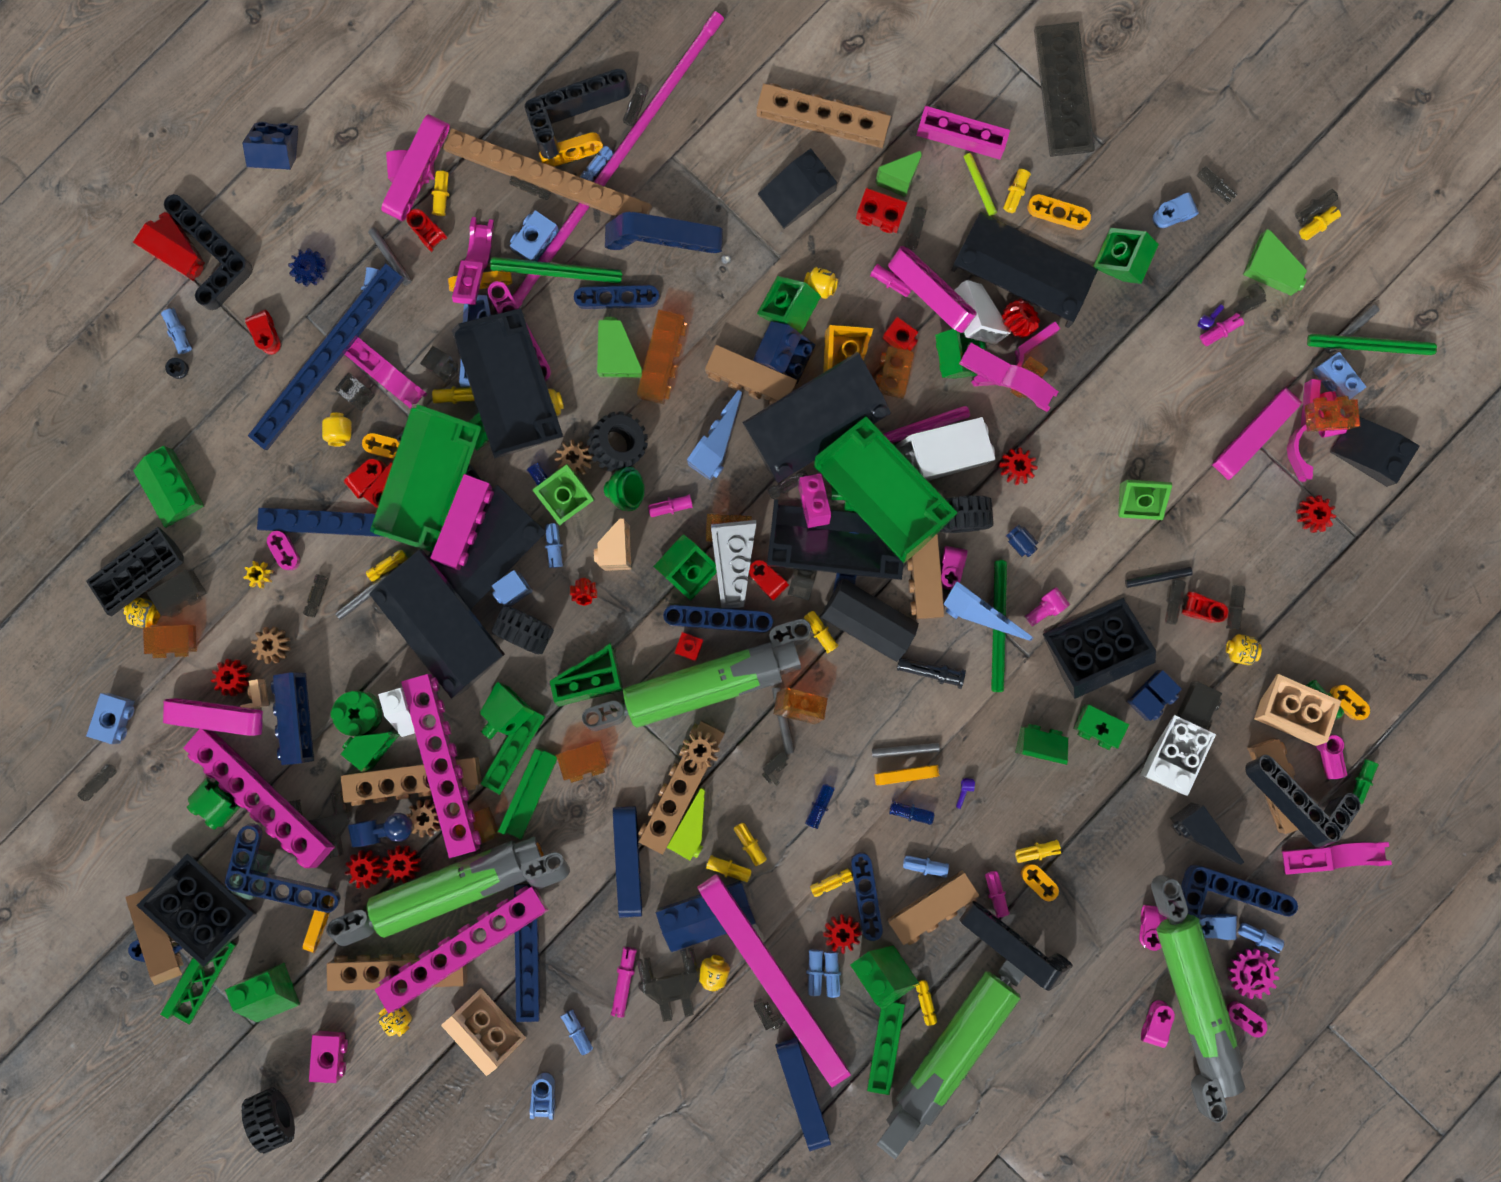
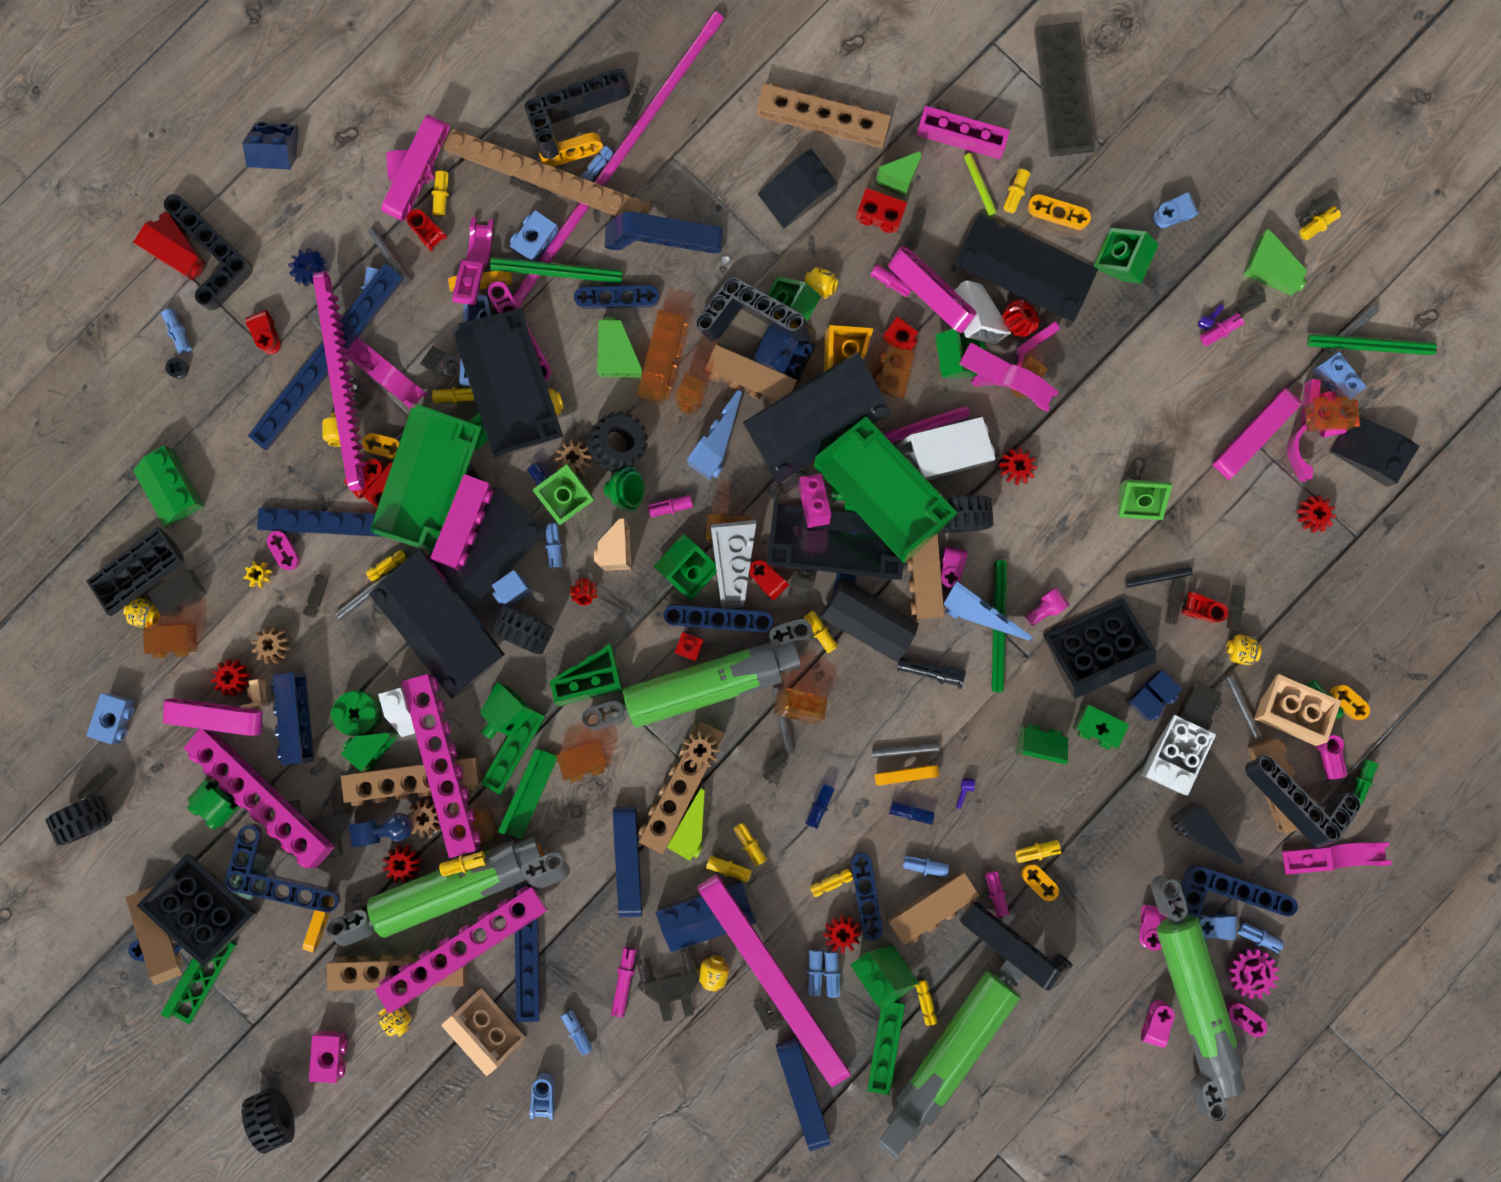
(78, 820): none -> black tyre
(263, 994): green slope -> none
(339, 380): none -> dark pink gear
(357, 873): red gear -> none
(462, 863): none -> yellow axle
(690, 394): none -> clear orange brick
(739, 295): none -> black beam
(1022, 541): dark blue brick -> none
(1216, 184): clear smoke axle -> none
(1241, 702): none -> flat silver bar

